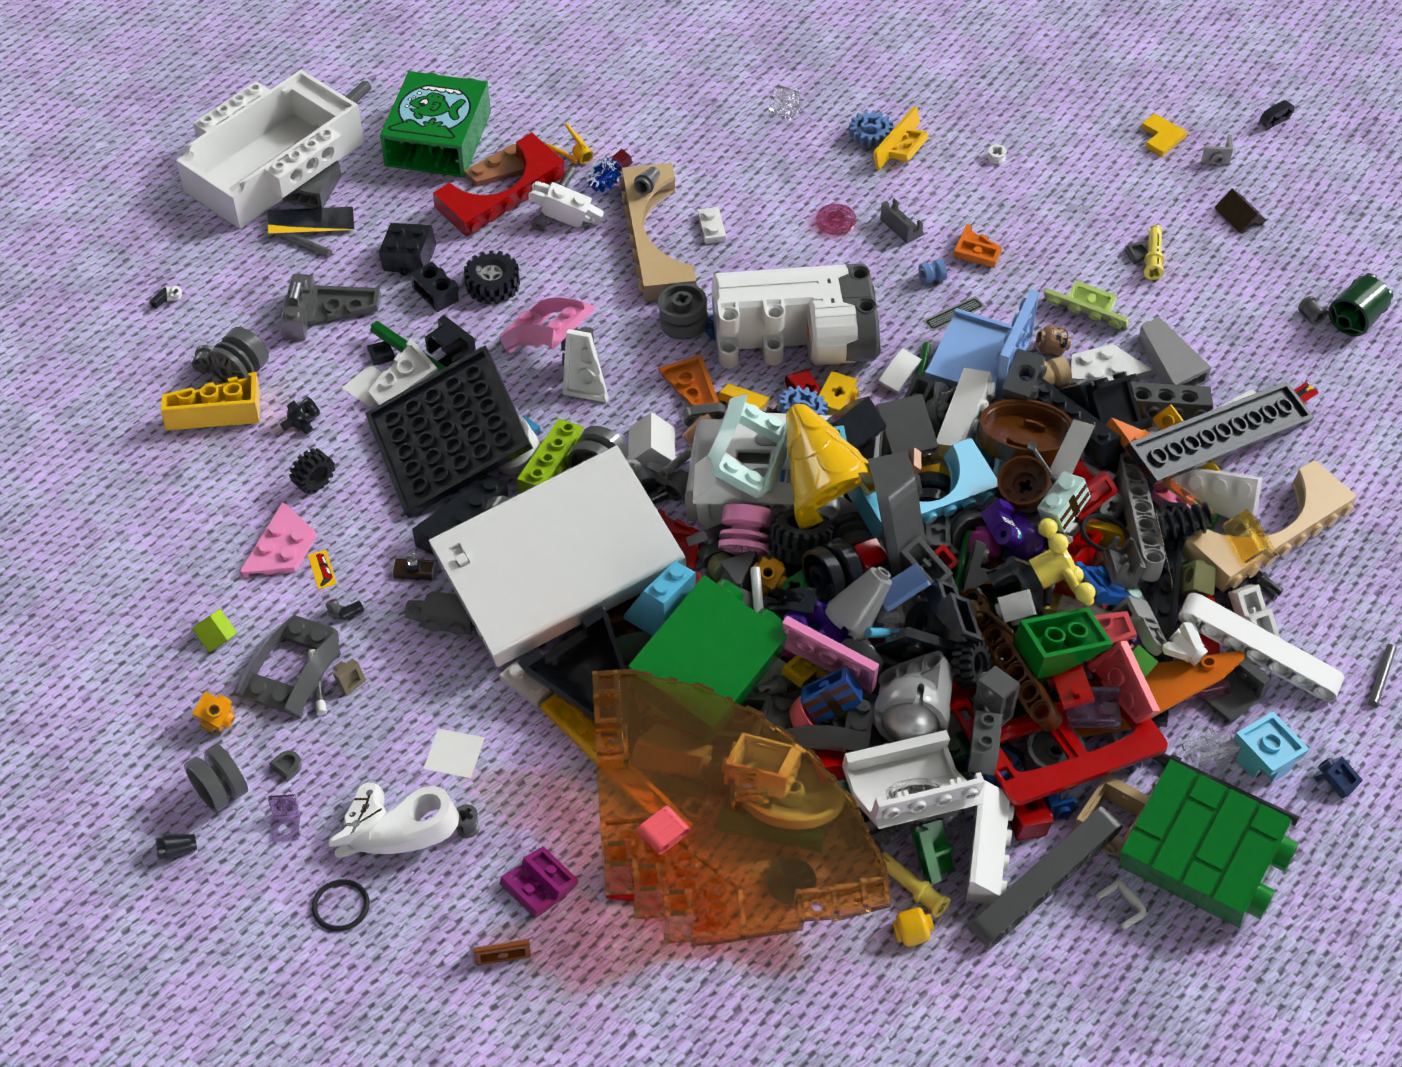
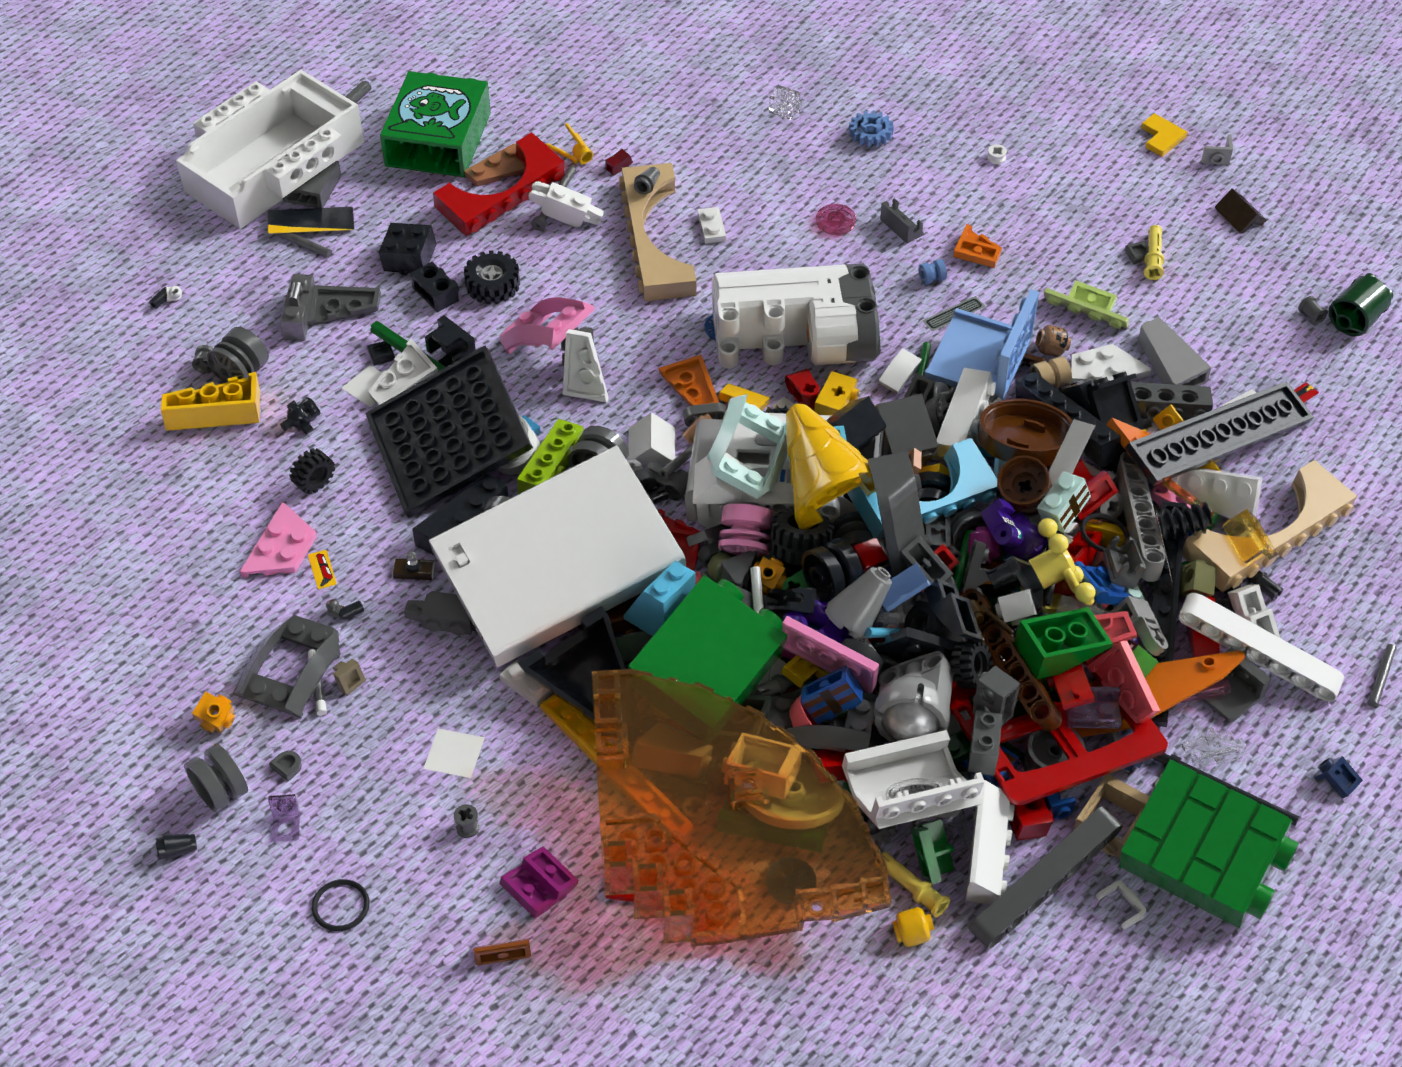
(214, 630): lime panel -> none
(376, 831): white animal -> none
(604, 174): clear blue gear -> none
(663, 830): coral piece -> none
(683, 311): dark grey wheel -> none
(801, 396): medium blue gear -> none
(901, 141): yellow bracket -> none
(1028, 365): dark grey brick -> none
(1032, 447): dark grey hinge -> none
(1186, 644): white rock -> none
(1269, 747): medium azure panel -> none
(1277, 114): black beam -> none

